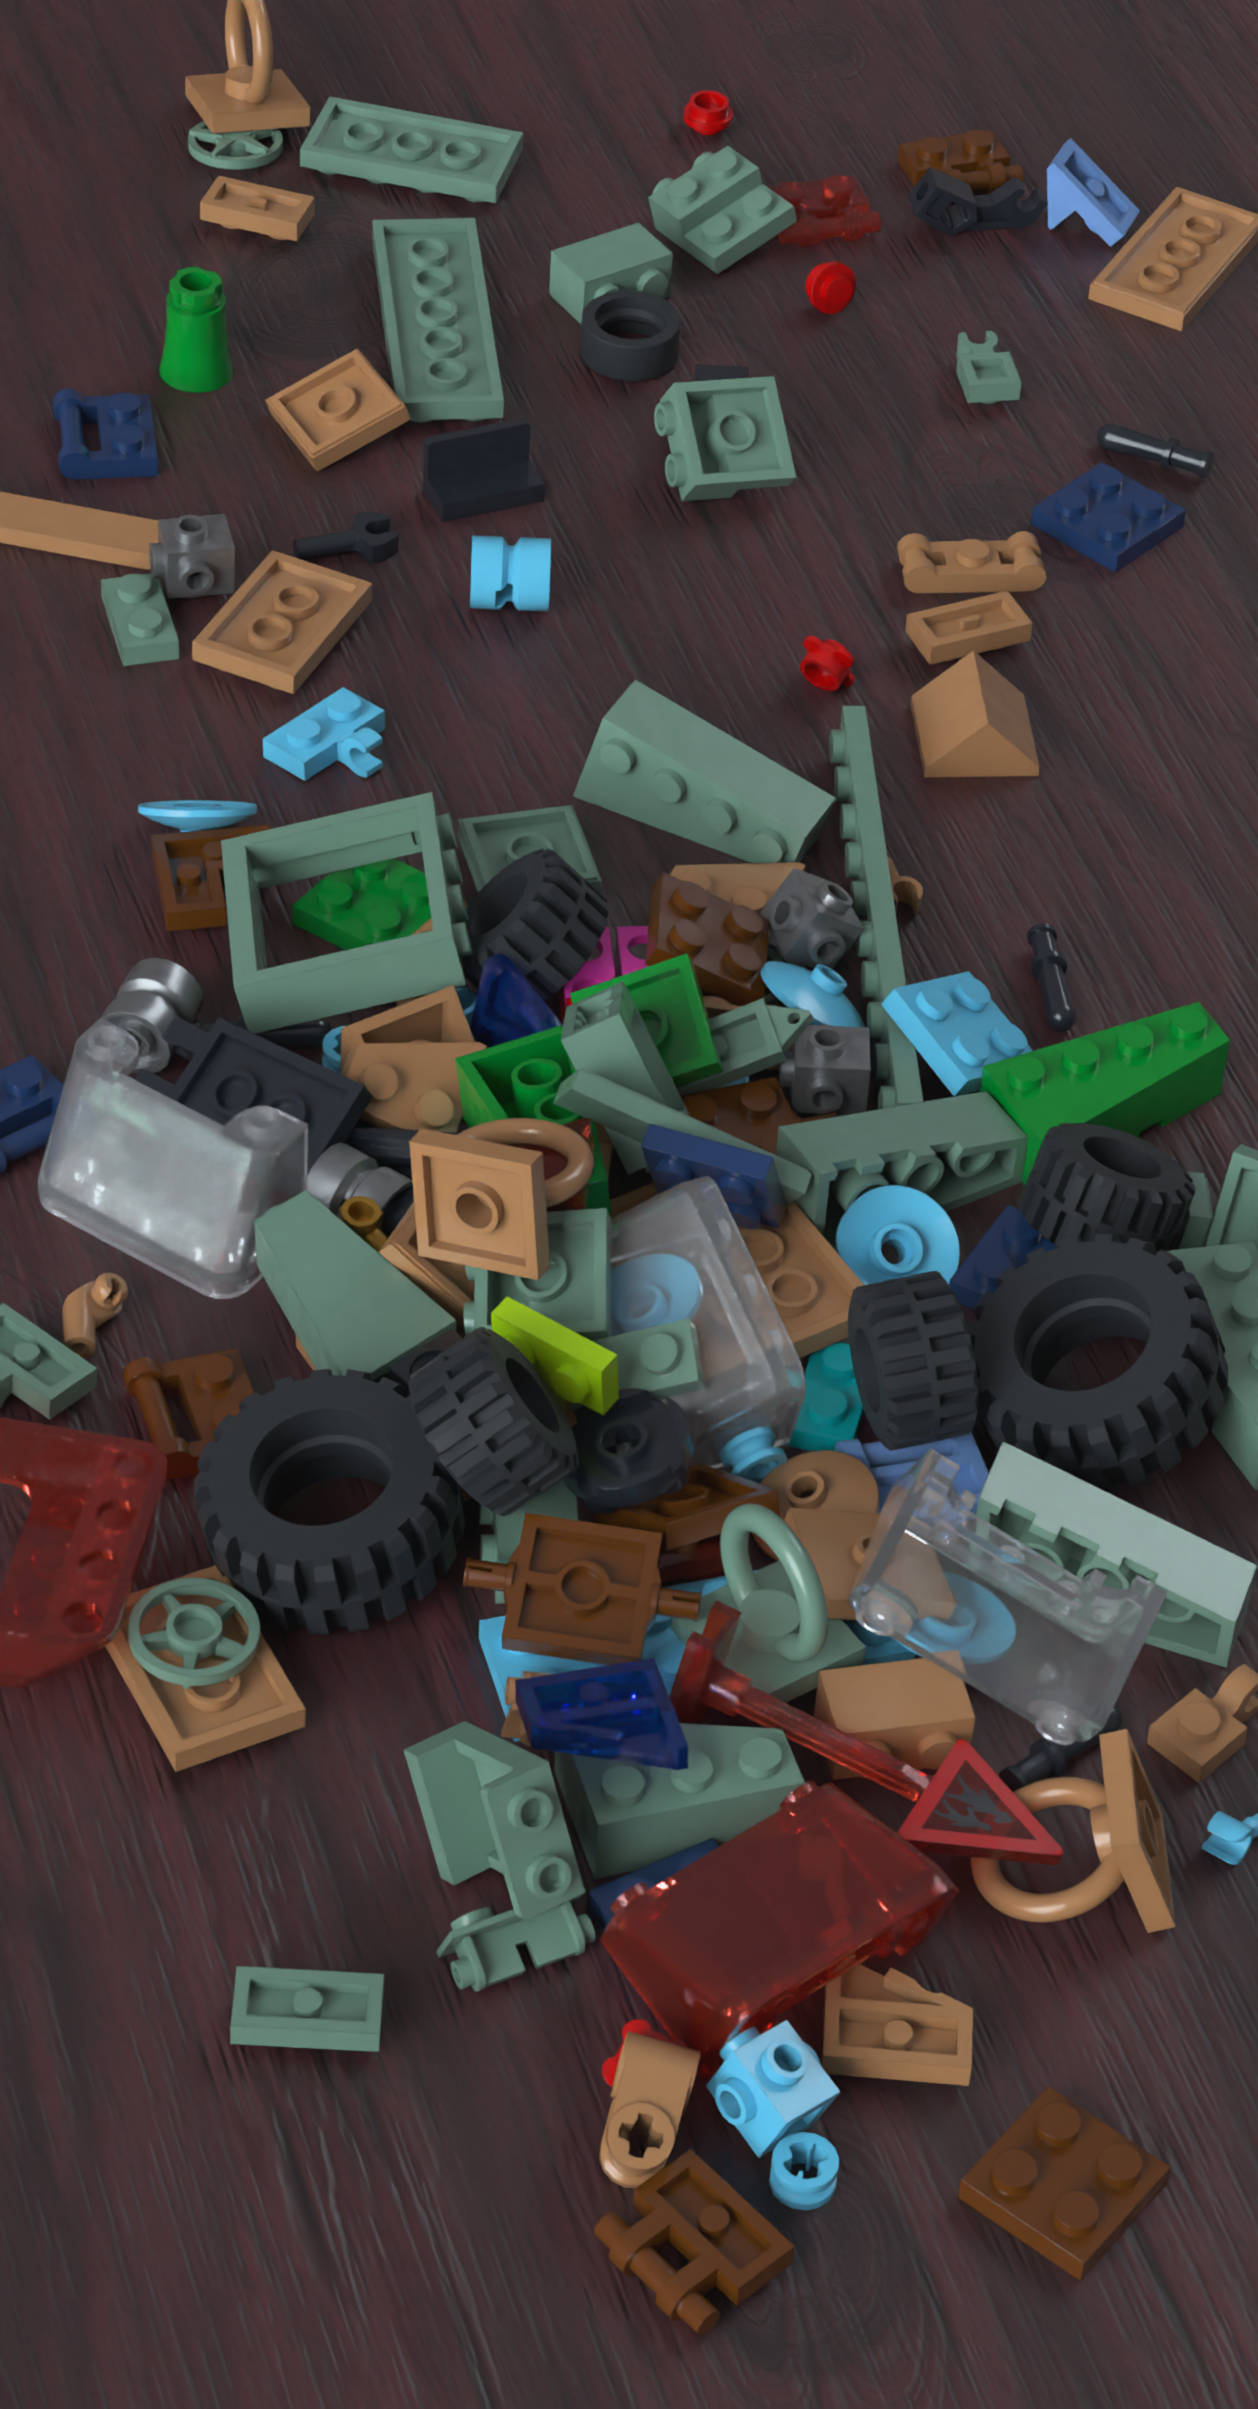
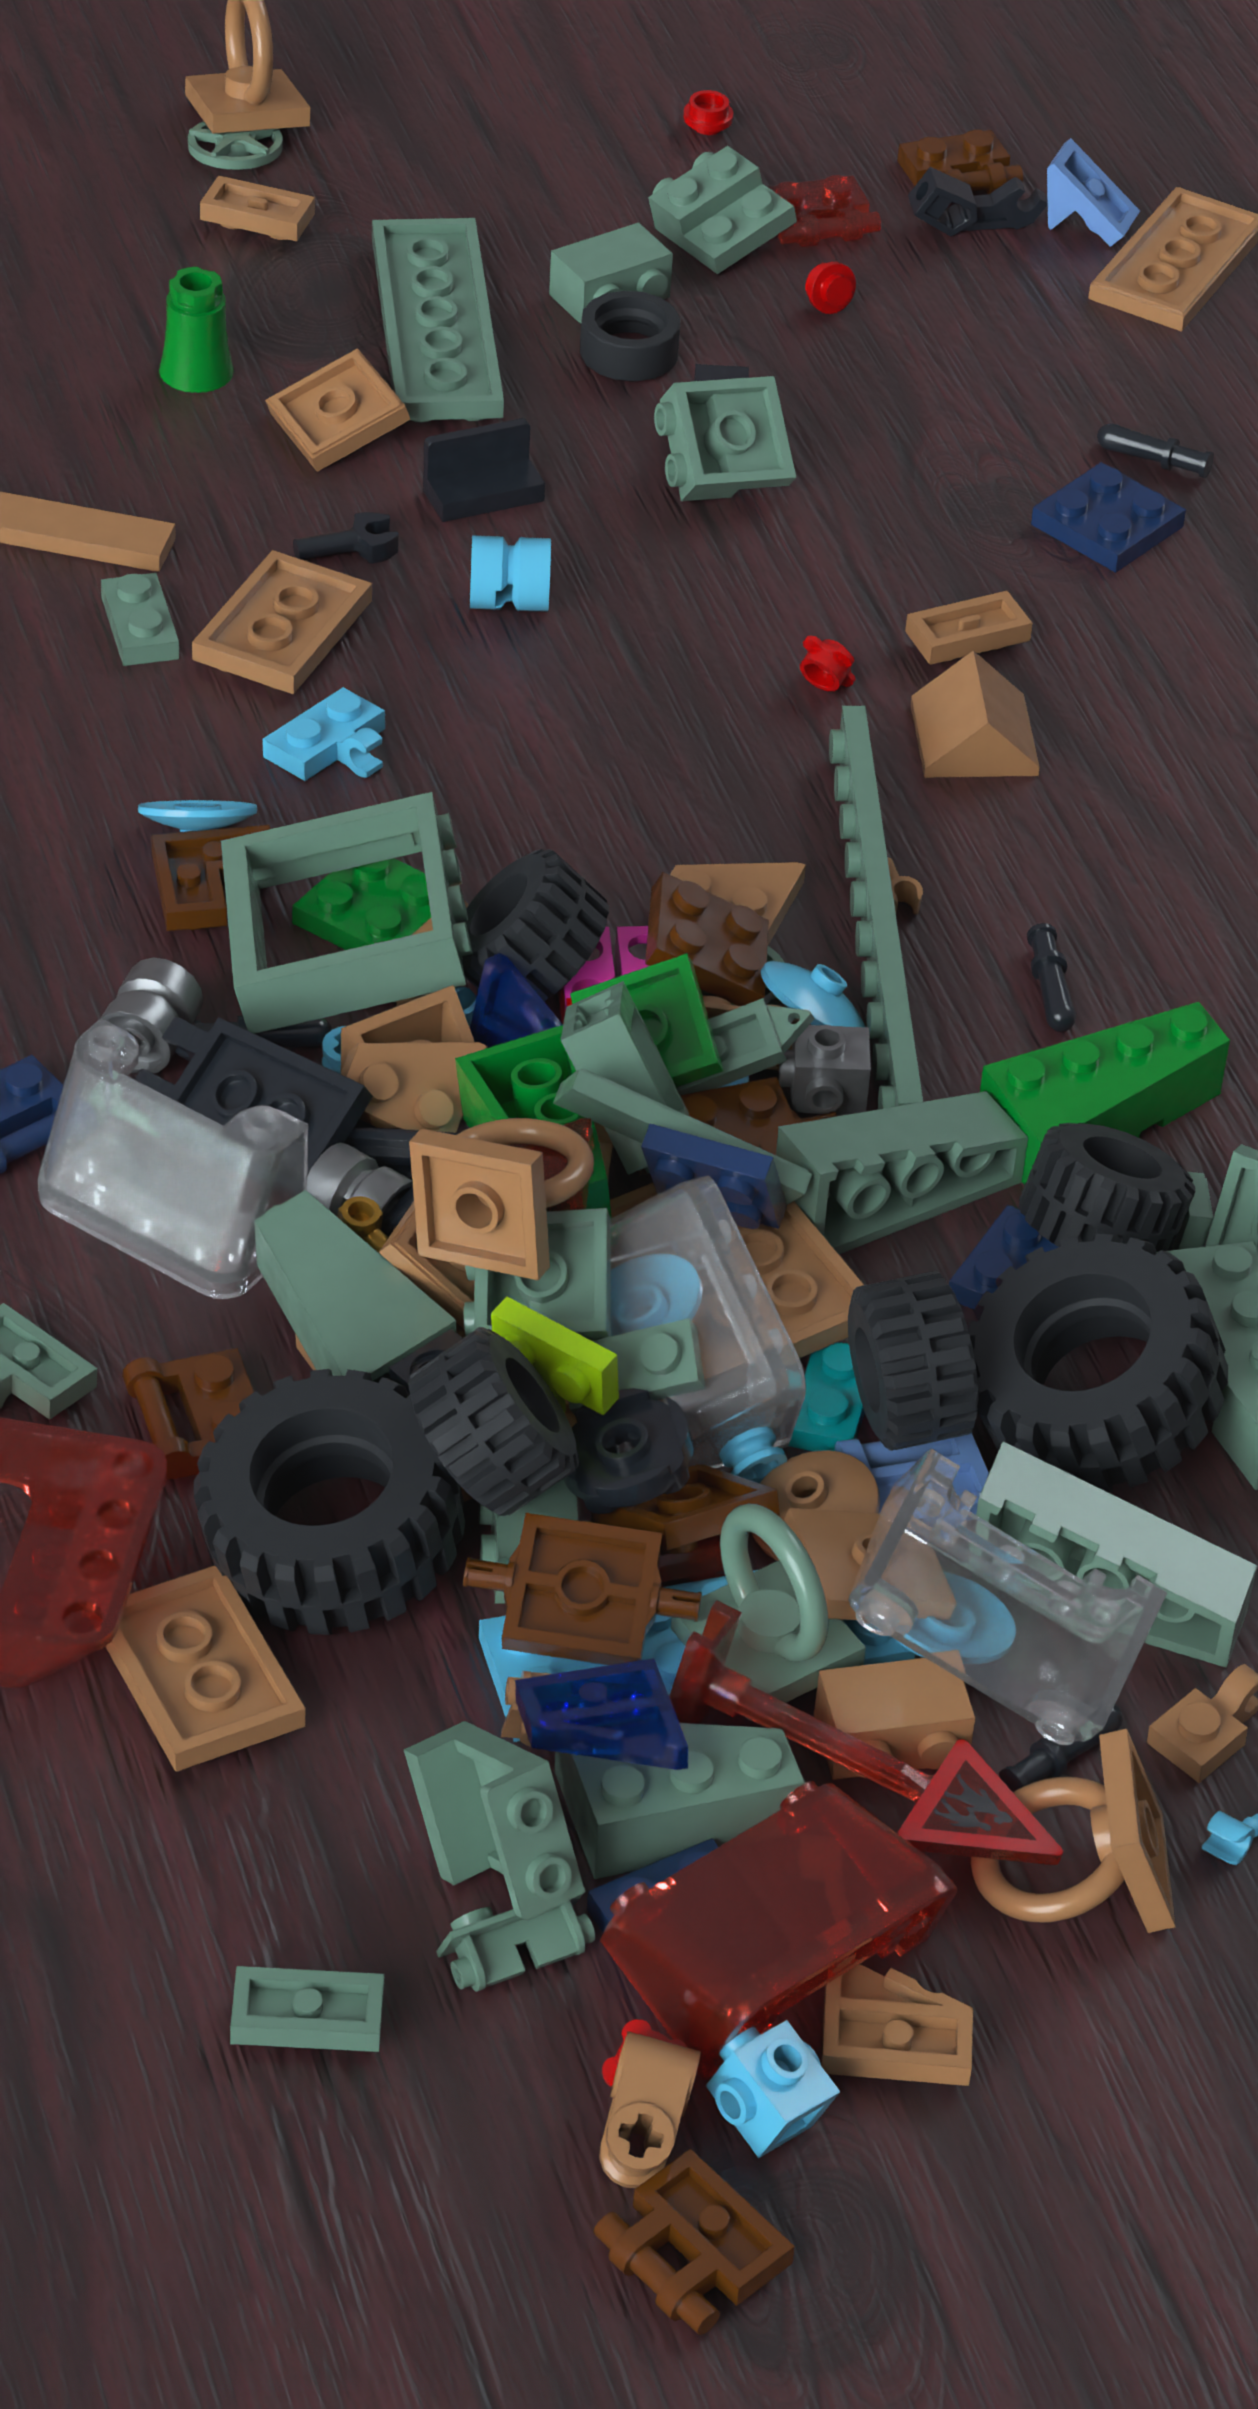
(90, 1308): medium nougat arm -> none
(123, 433): dark blue plate -> none
(193, 1632): sand green wheel -> none
(194, 556): flat silver brick -> none
(411, 150): sand green plate -> none
(500, 839): sand green plate -> none
(699, 782): sand green wedge -> none
(795, 2190): medium azure bush -> none
(811, 920): flat silver brick -> none
(906, 1221): medium azure dish -> none
(955, 1028): medium azure plate -> none
(971, 564): medium nougat plate -> none
(984, 372): sand green plate -> none
(1064, 2182): reddish brown plate -> none

